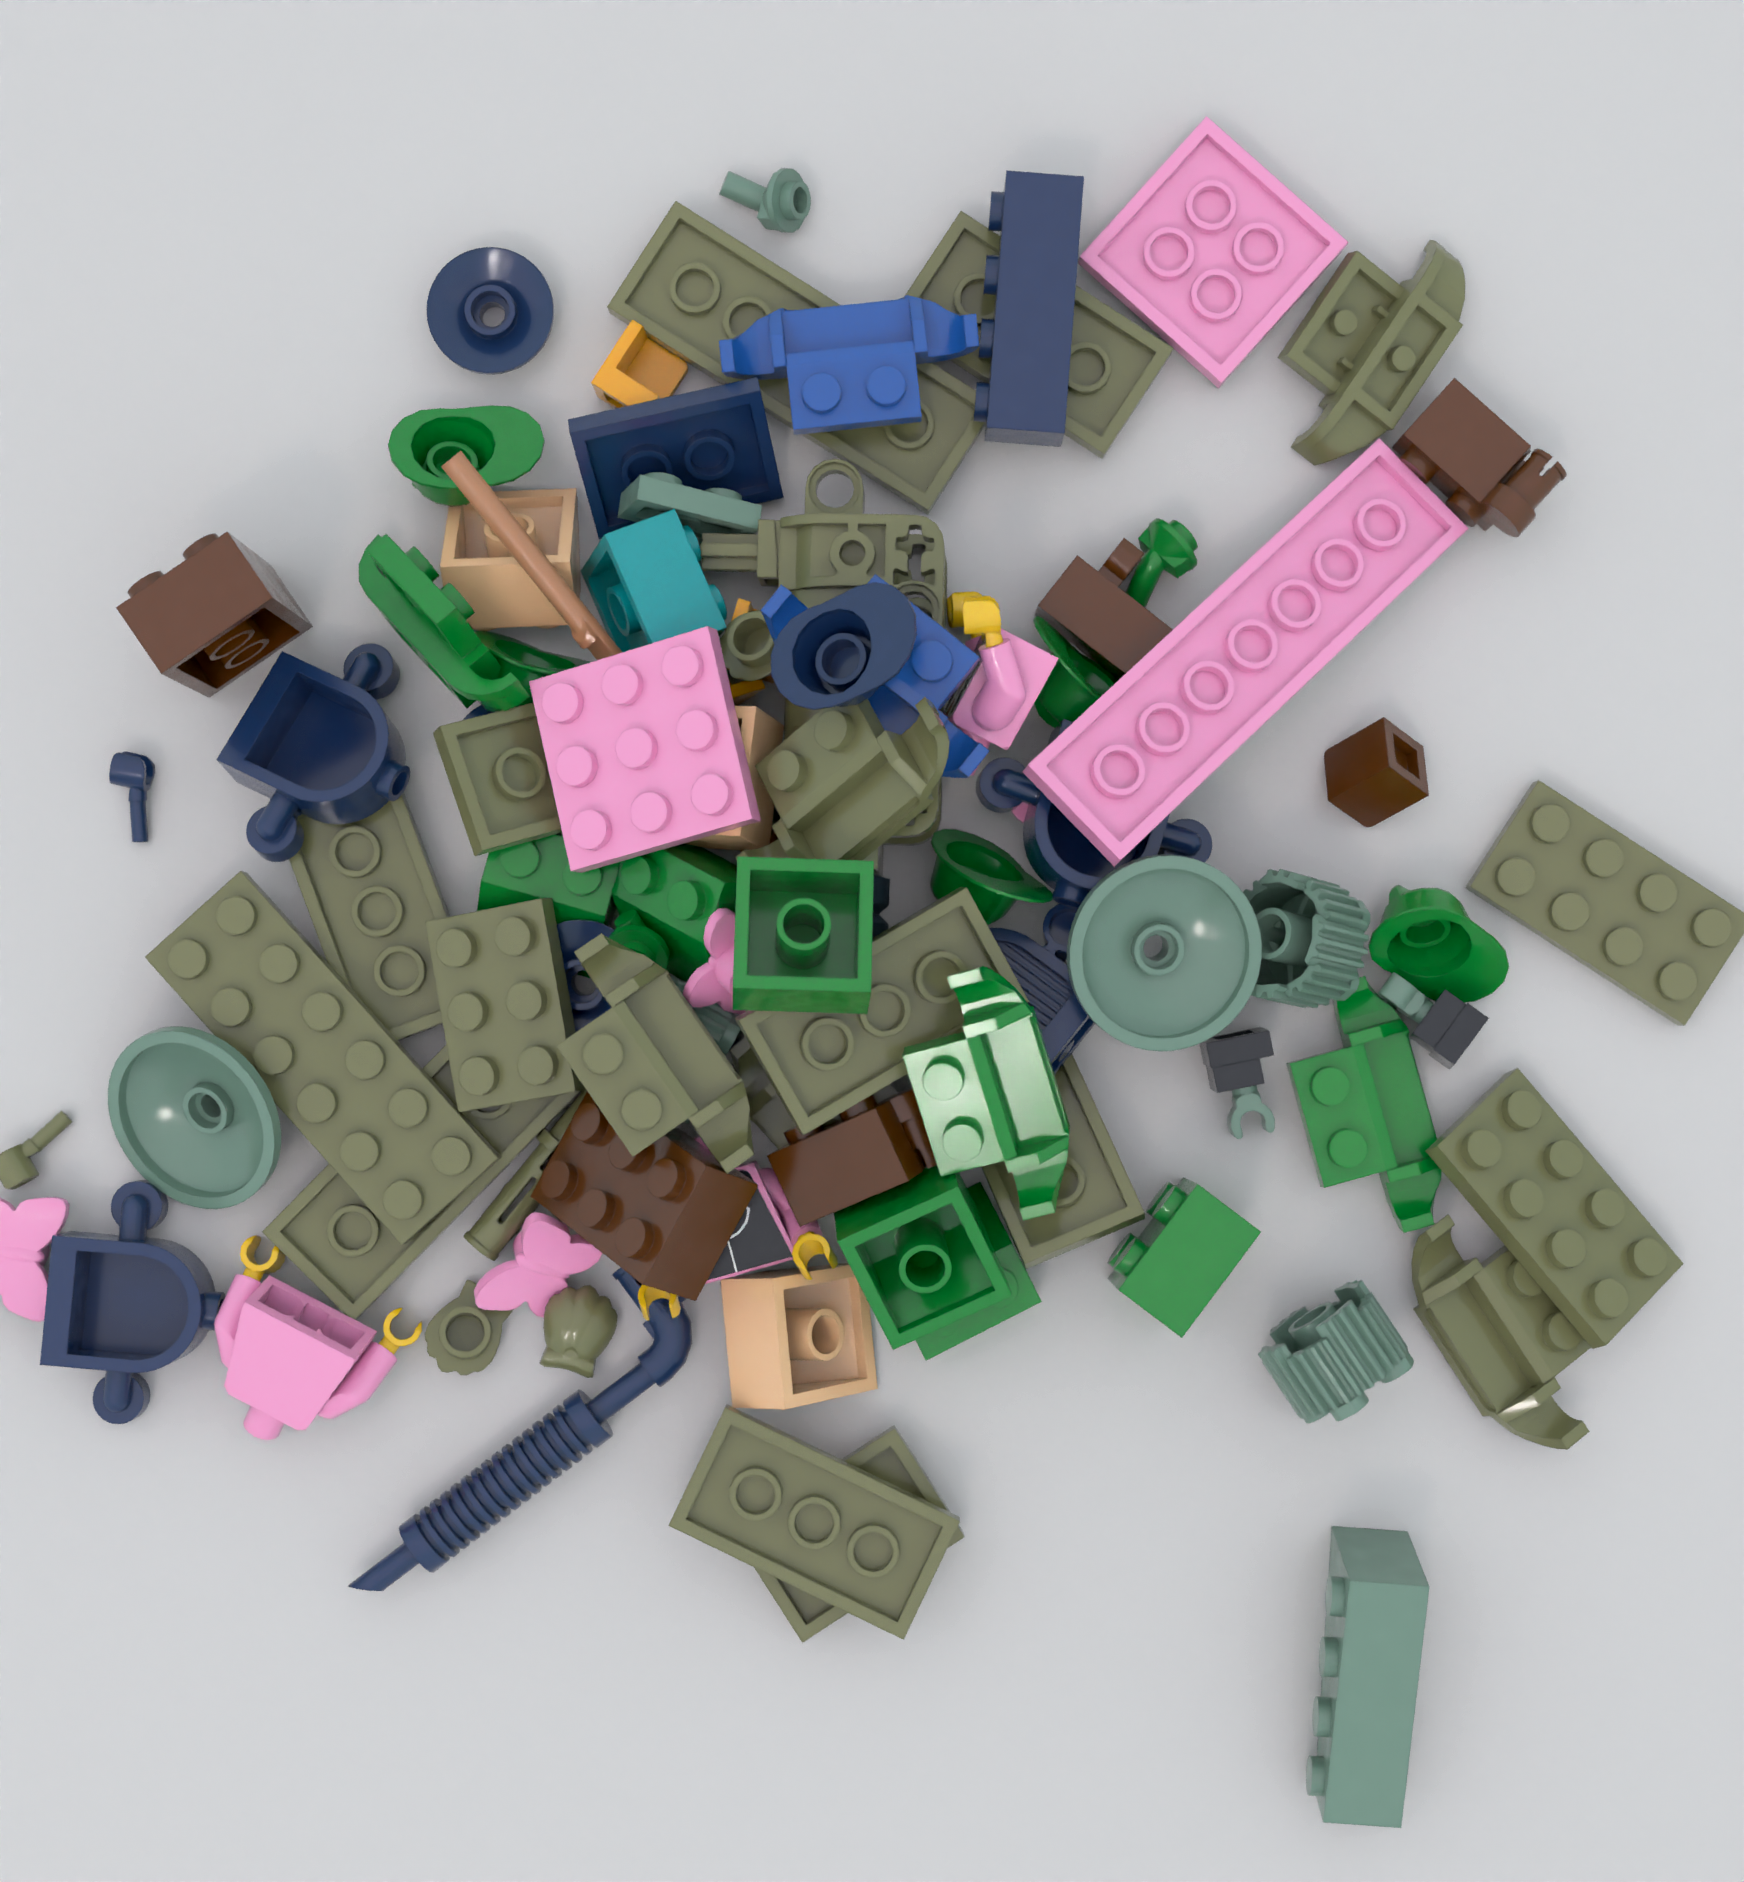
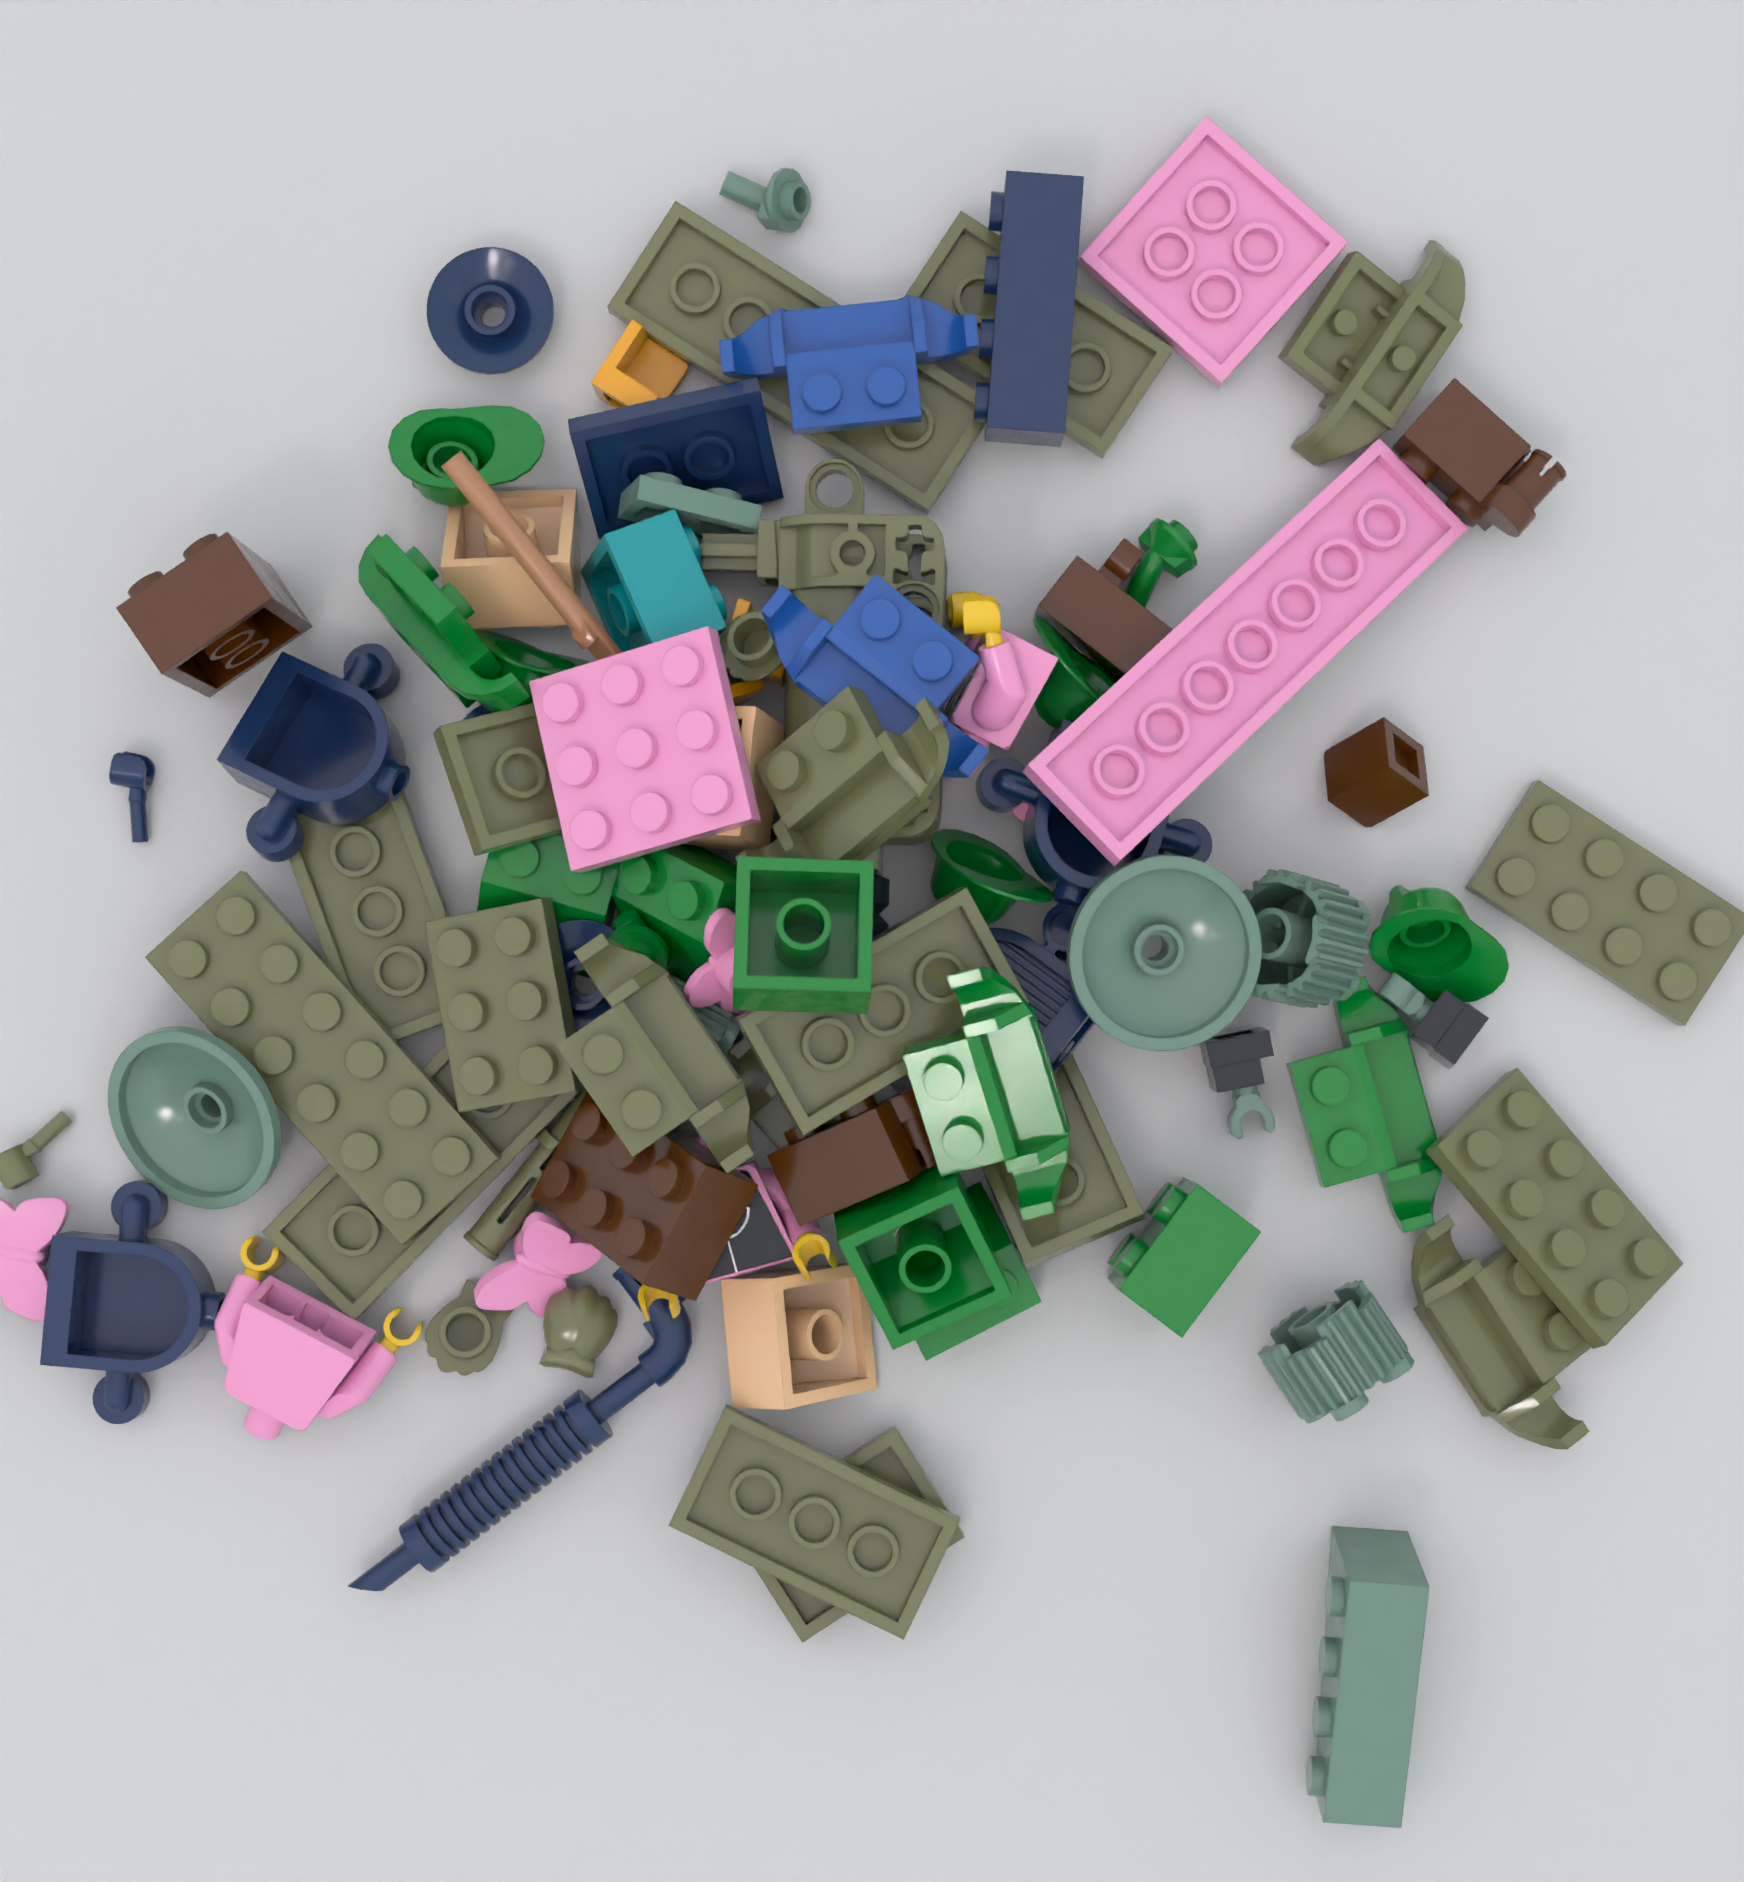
(844, 647): dark blue piece -> none

